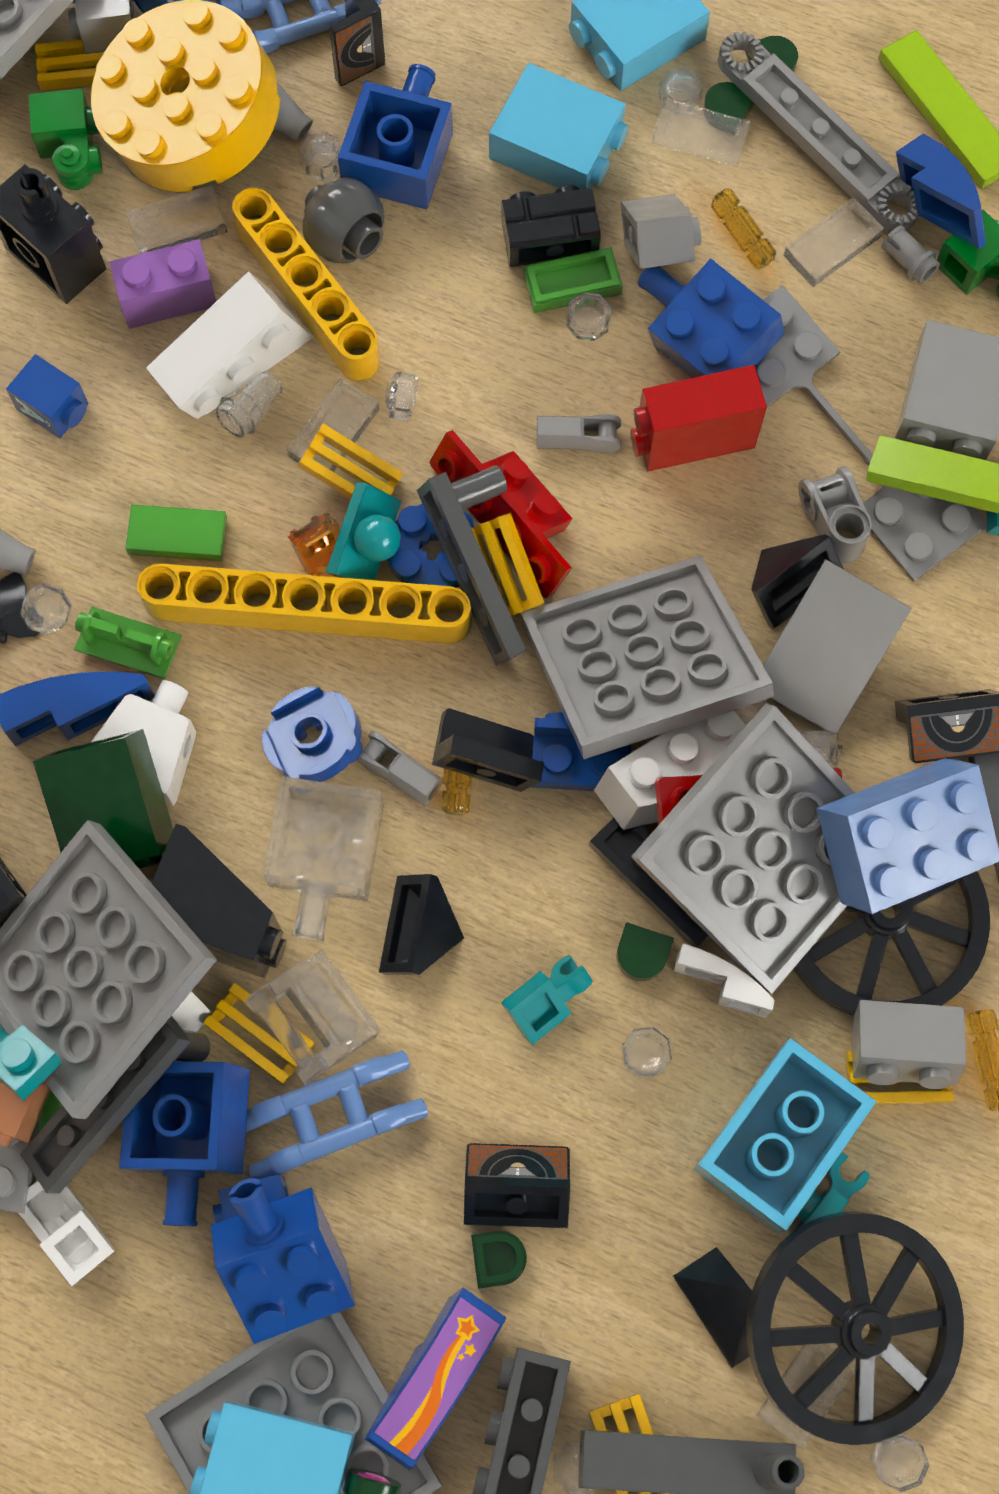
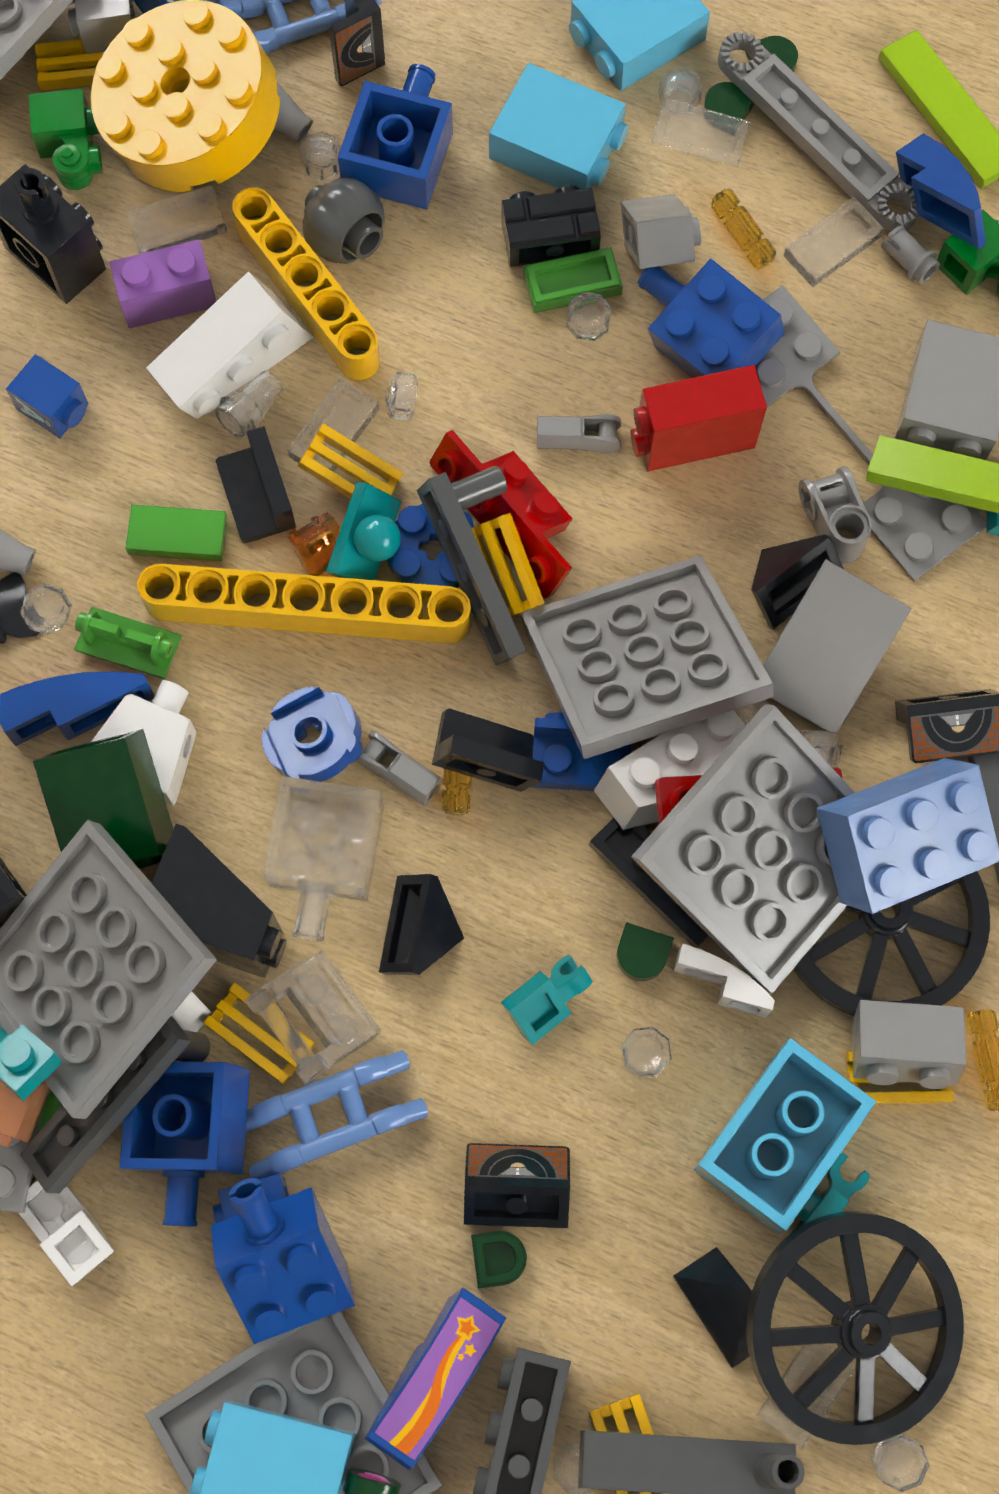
(256, 489): none -> black panel

